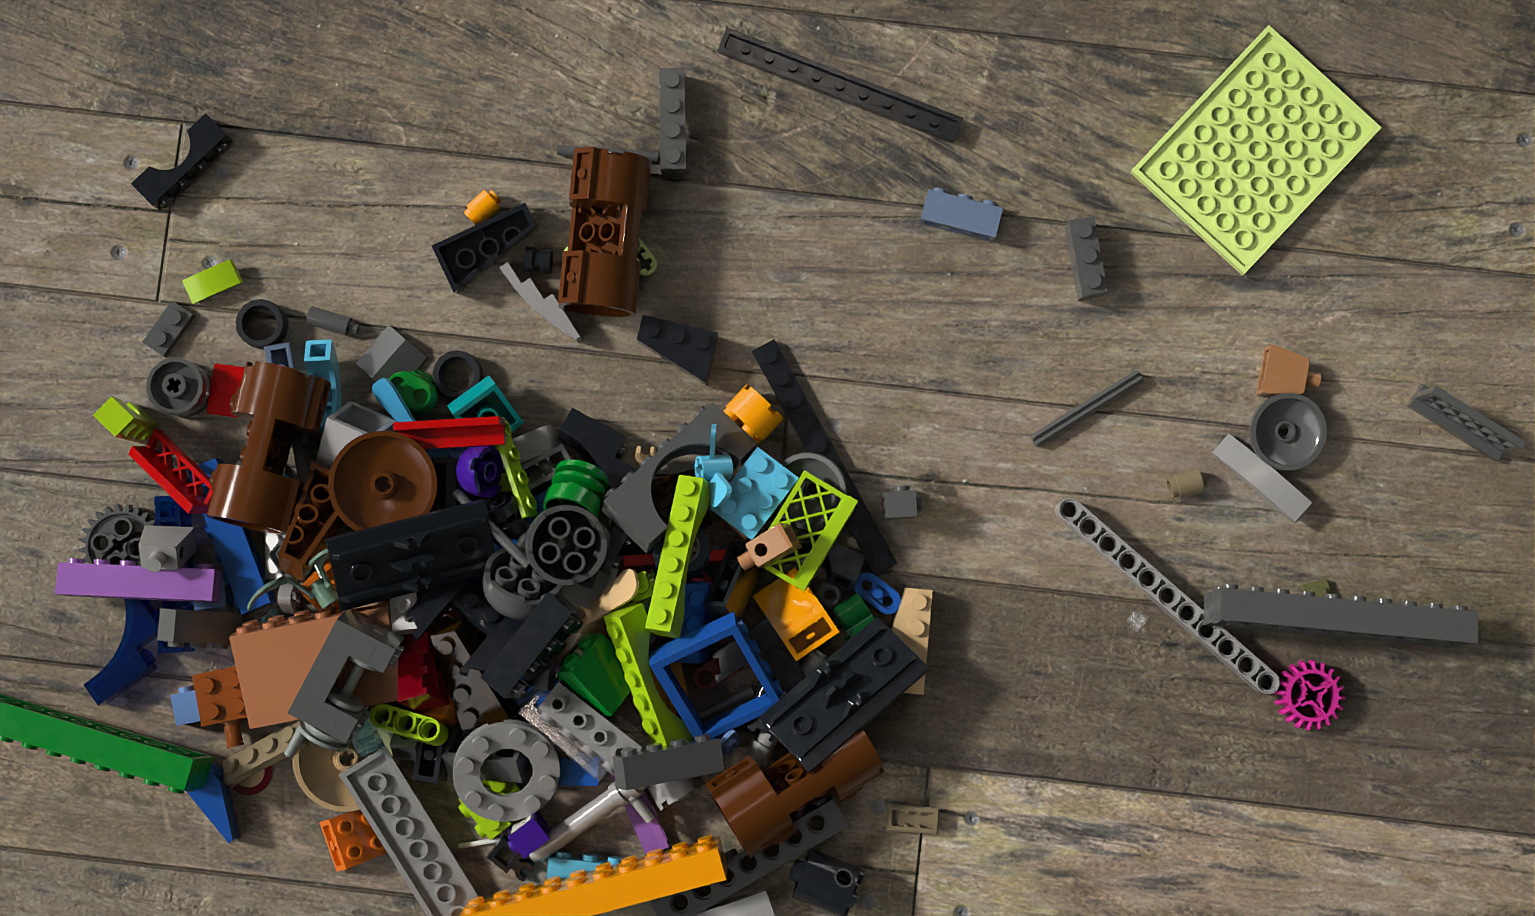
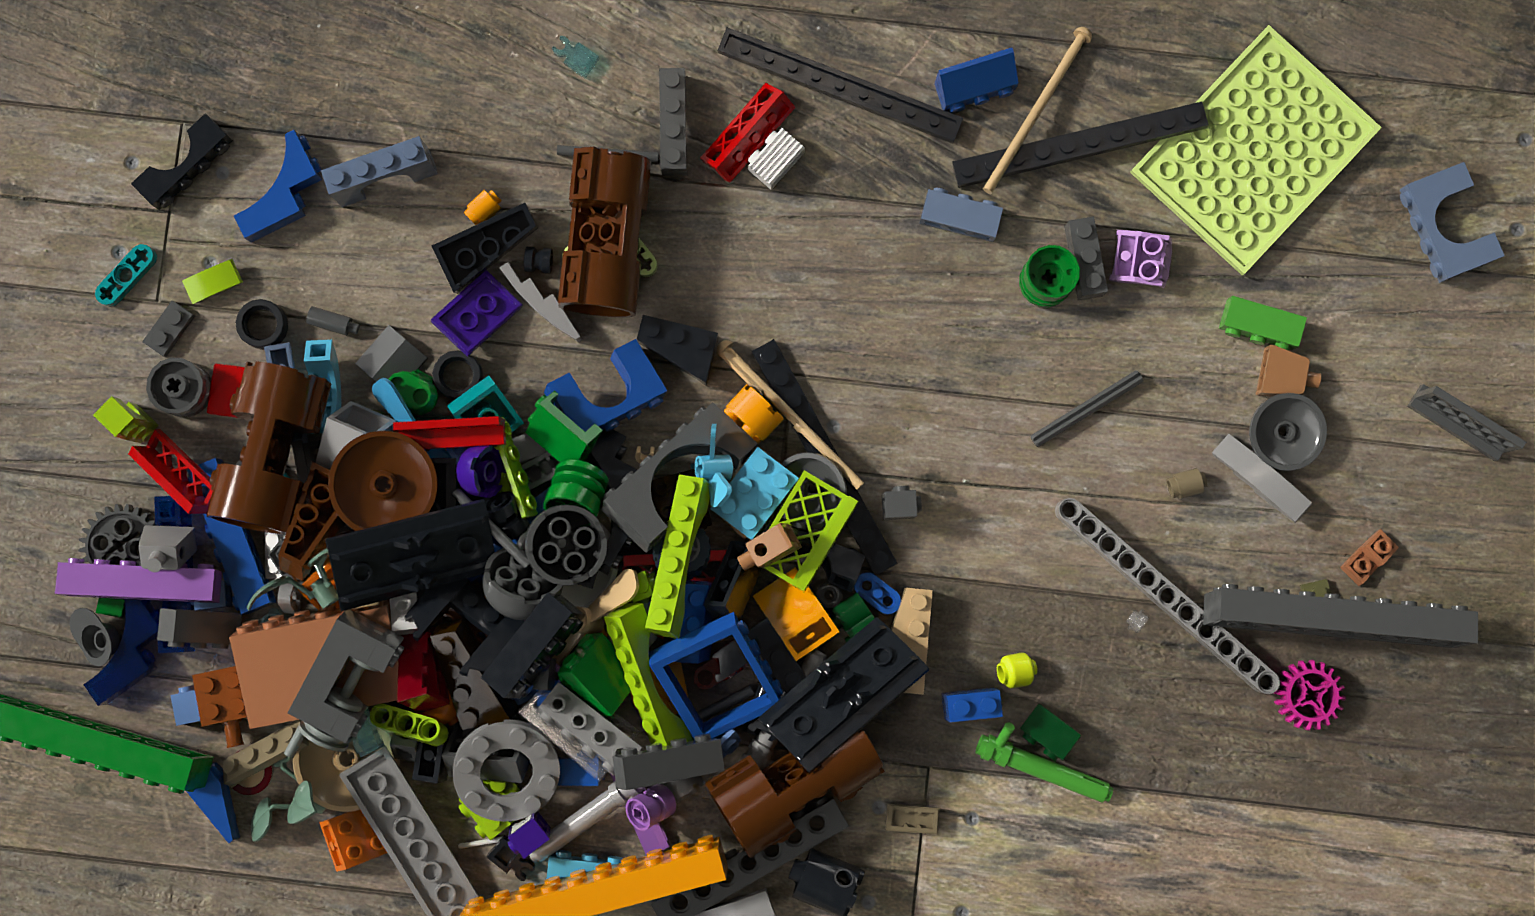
(95, 638): none -> dark grey piece
(111, 607): none -> green tile
(114, 275): none -> teal beam
(281, 204): none -> blue arch
(298, 811): none -> sand green plant
(348, 179): none -> sand blue arch
(476, 313): none -> dark purple tile
(559, 433): none -> green panel
(578, 59): none -> clear light blue plate
(642, 388): none -> blue arch
(650, 807): none -> medium lavender wheel
(725, 351): none -> tan bar
(751, 133): none -> red fence
(776, 158): none -> white brick
(972, 704): none -> blue brick
(977, 80): none -> blue slope
(1006, 754): none -> bright green cylinder
(1016, 670): none -> neon yellow head
(1050, 733): none -> dark green brick
(1058, 266): none -> green wheel
(1082, 35): none -> tan bar
(1084, 143): none -> black plate
(1142, 258): none -> lavender slope
(1262, 323): none -> bright green brick
(1369, 557): none -> nougat slope
(1446, 257): none -> sand blue arch

